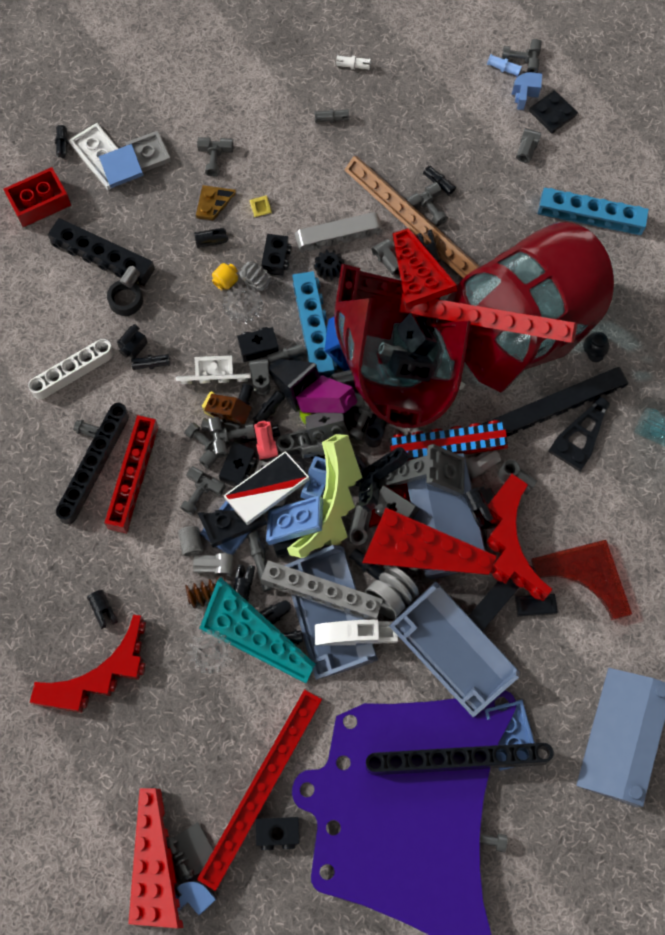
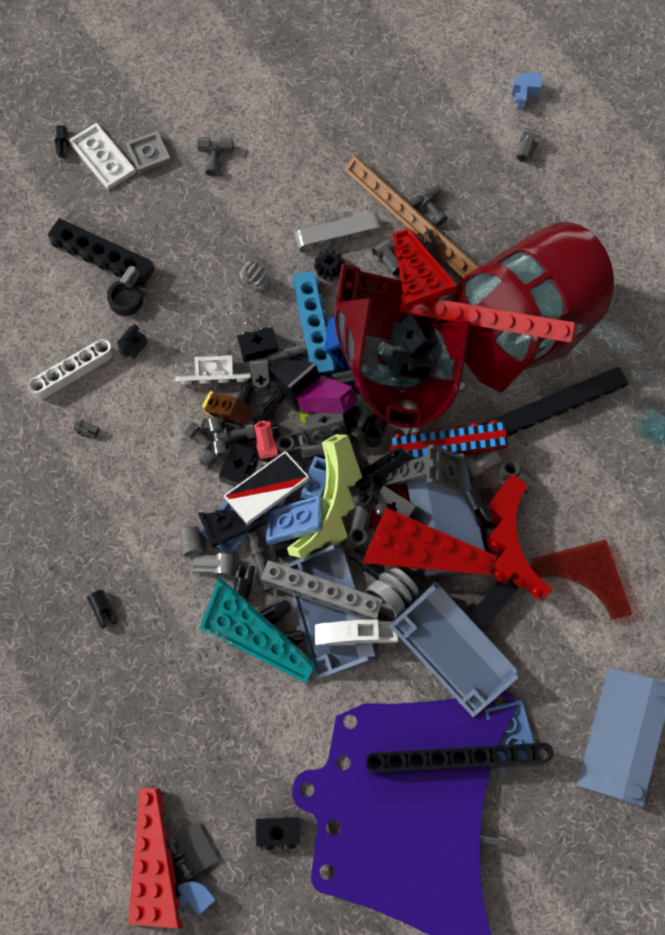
(37, 197): red brick -> none
(92, 472): black beam -> none
(121, 165): medium blue tile -> none
(123, 662): red arch -> none
(131, 474): red brick -> none
(150, 361): black pin -> none
(200, 594): reddish brown piece -> none
(202, 484): dark grey bar -> none
(210, 237): black hinge -> none
(212, 201): pearl gold wing -> none
(225, 276): yellow head -> none
(259, 790): red plate -> none
(260, 206): light yellow slope -> none
(273, 254): black brick -> none
(332, 115): dark grey pin -> none
(353, 62): white pin -> none
(434, 176): black pin -> none
(504, 65): light blue pin -> none
(530, 55): dark grey bar -> none
(531, 606): black tile -> none
(553, 111): black plate -> none
(571, 453): black plate -> none
(596, 346): black piece -> none
(599, 217): dark azure brick -> none

